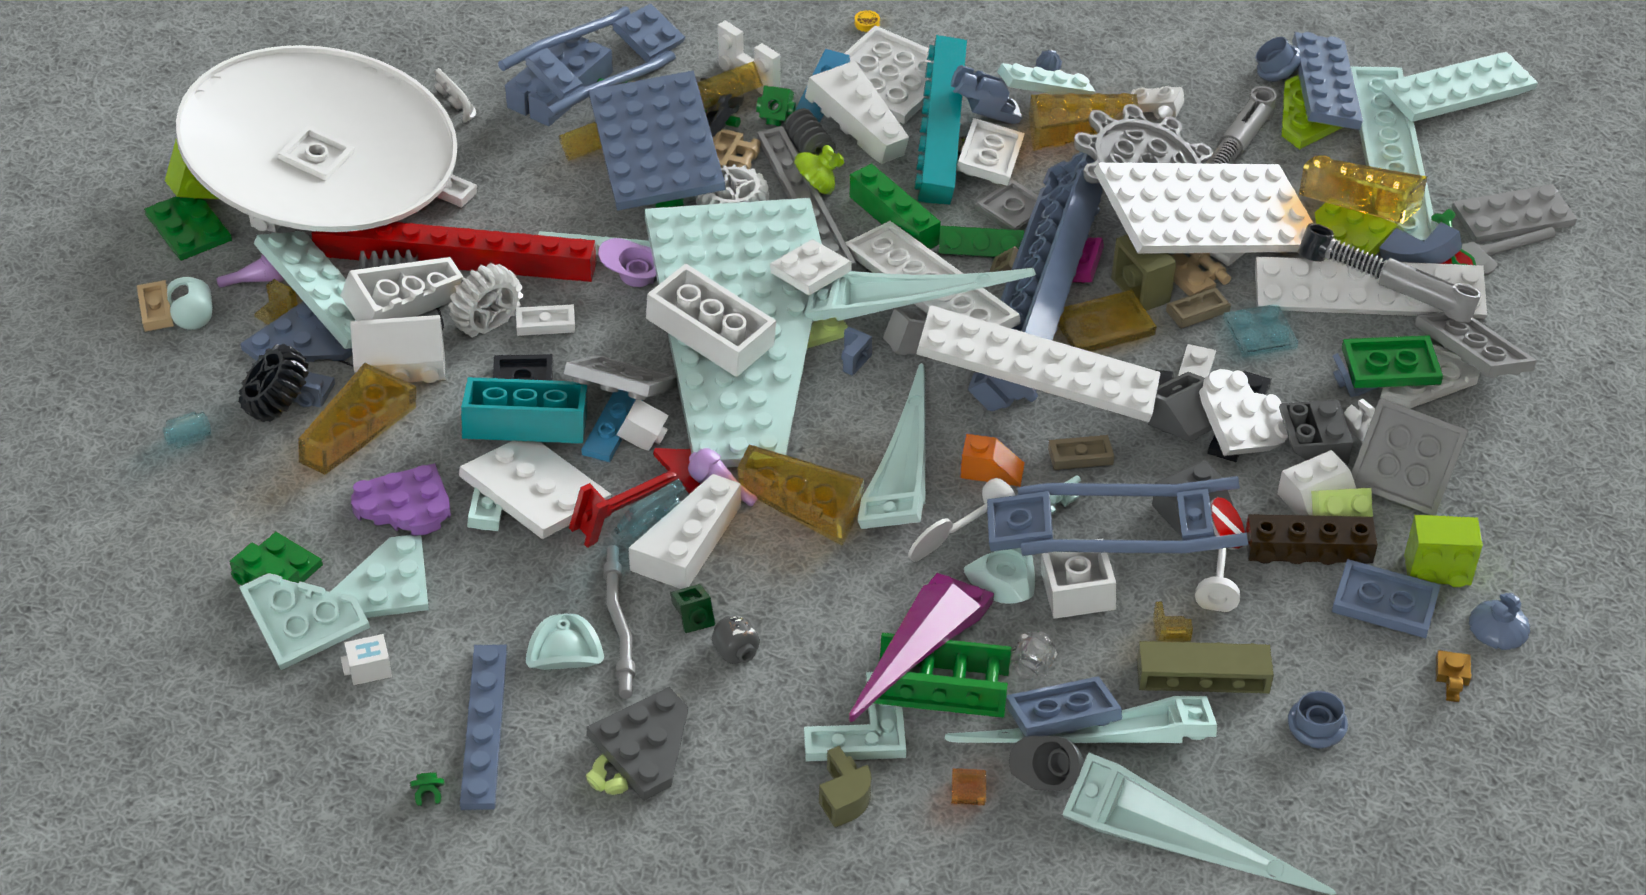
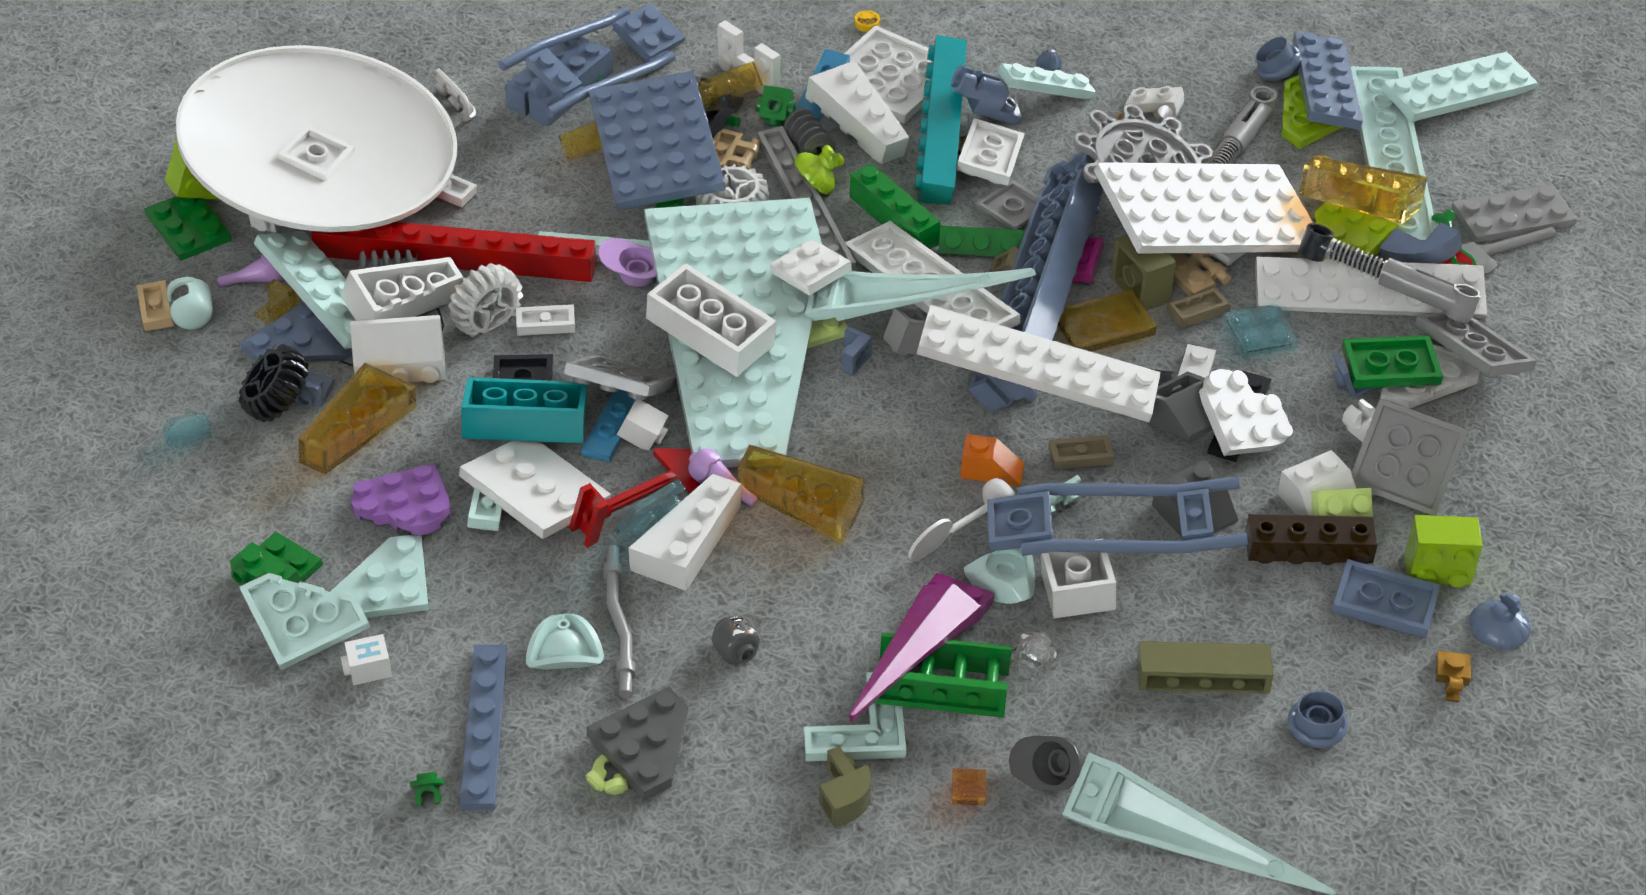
(694, 607): dark green bracket -> none
(899, 483): light aqua plate -> none
(1059, 117): clear yellow wedge -> none
(1064, 707): sand blue plate -> none
(1153, 722): light aqua plate -> none
(1171, 627): clear yellow panel -> none
(1216, 591): white piece -> none
(1317, 428): dark grey slope -> none

